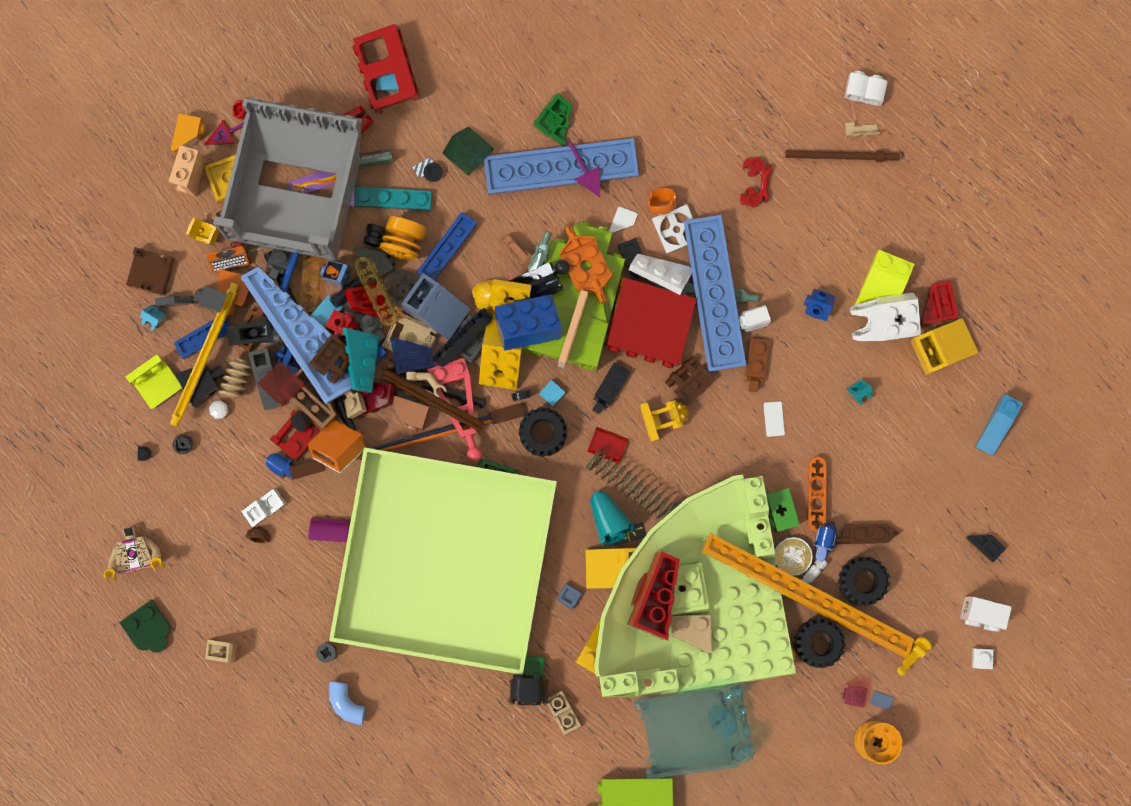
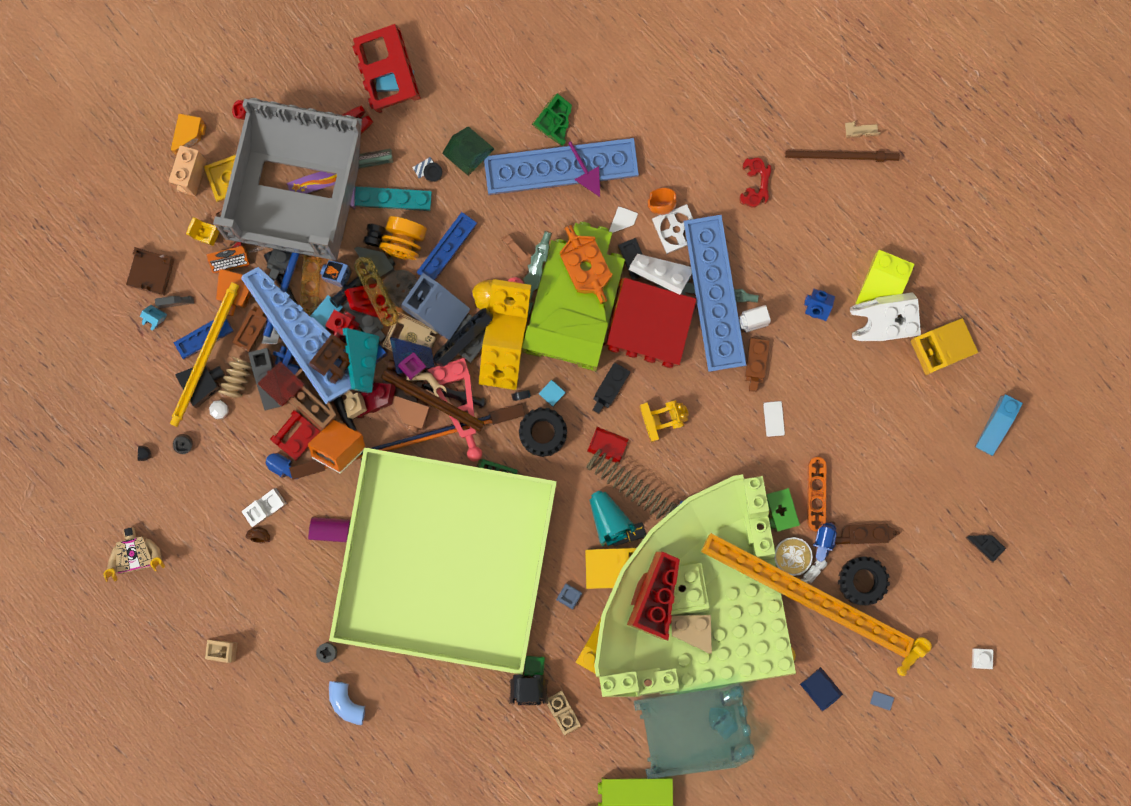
(147, 628): dark green plate -> none
(154, 381): neon yellow bracket -> none
(209, 298): dark grey slope -> none
(222, 135): piece -> none
(249, 333): pearl dark grey slope -> none
(300, 421): black tile -> none
(412, 366): none -> magenta plate
(528, 322): blue brick -> none
(543, 290): black tile -> none
(561, 267): black plate -> none
(573, 329): light nougat tile -> none
(694, 384): reddish brown plate -> none
(821, 689): none -> dark blue piece
(836, 643): black tyre -> none
(854, 695): clear pink brick -> none
(860, 390): teal tile -> none
(865, 88): white brick -> none
(888, 745): light orange wheel -> none
(940, 304): red wing -> none
(986, 613): white brick -> none

